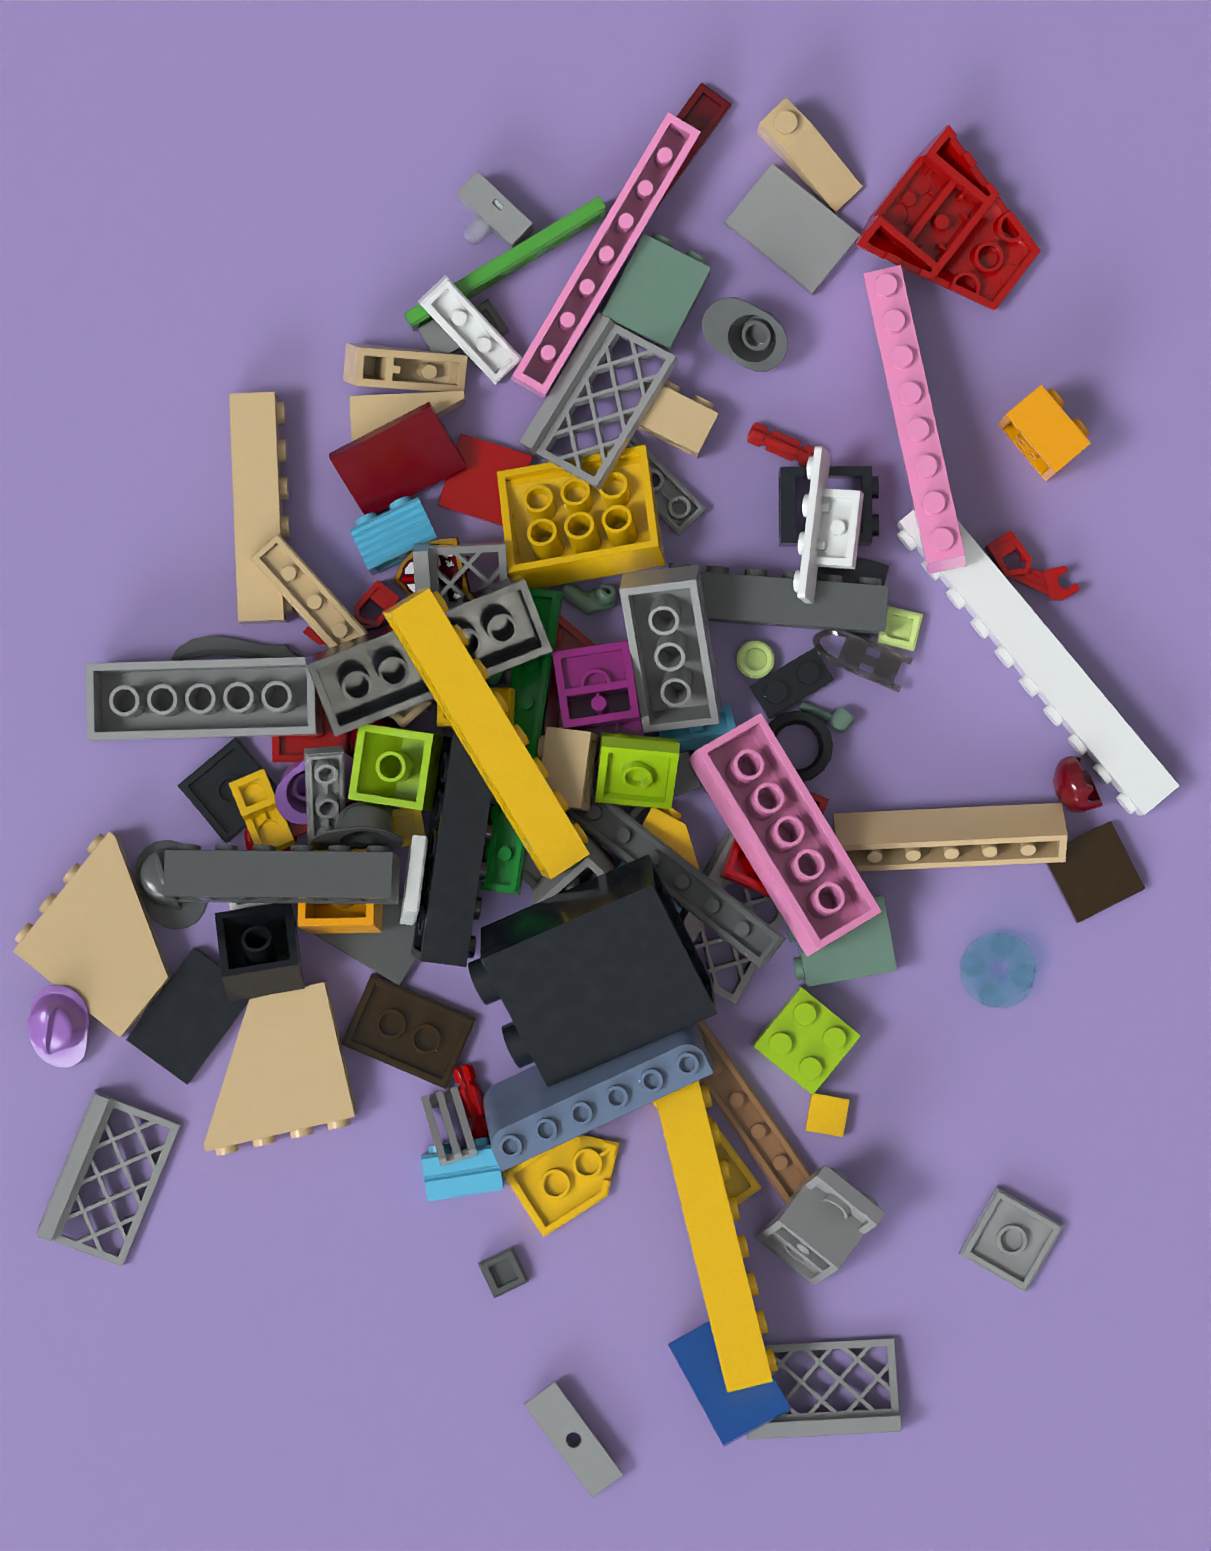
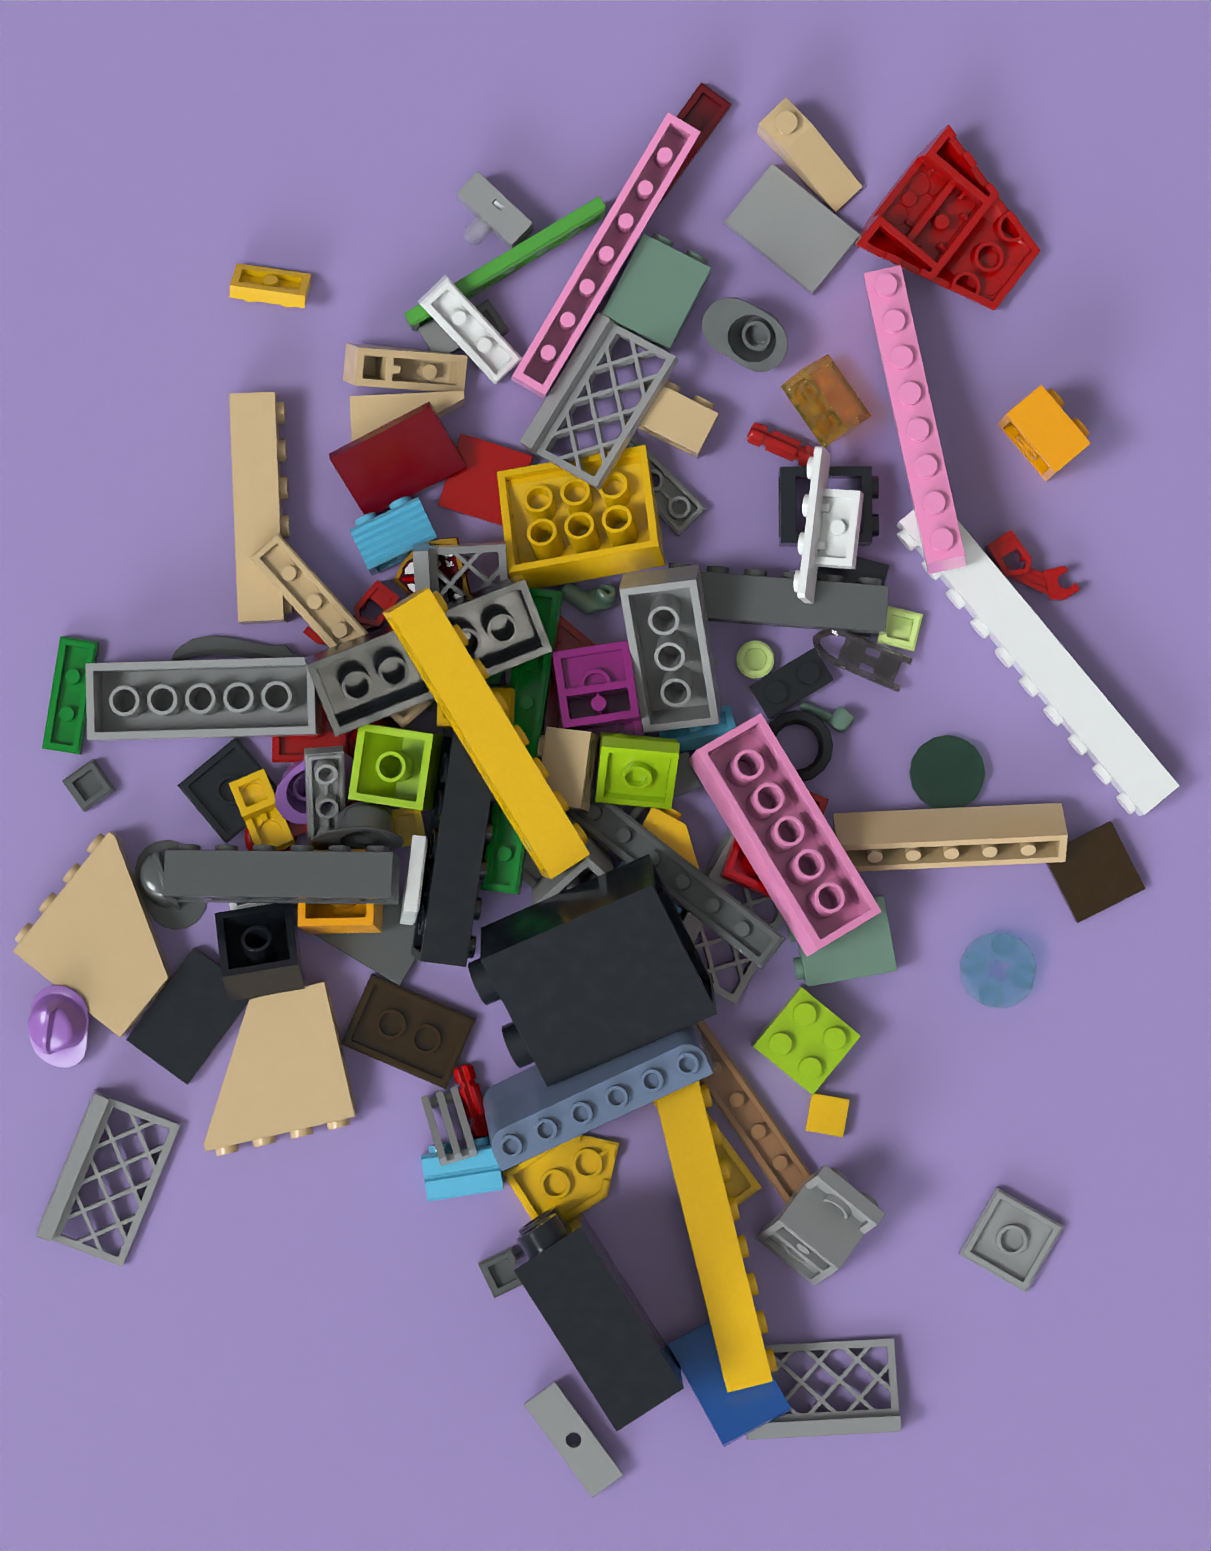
(67, 703): none -> green tile
(89, 785): none -> dark grey tile
(270, 285): none -> yellow plate
(595, 1316): none -> black brick
(826, 401): none -> clear yellow brick
(946, 772): none -> clear green tile
(1075, 786): dark red hair -> none

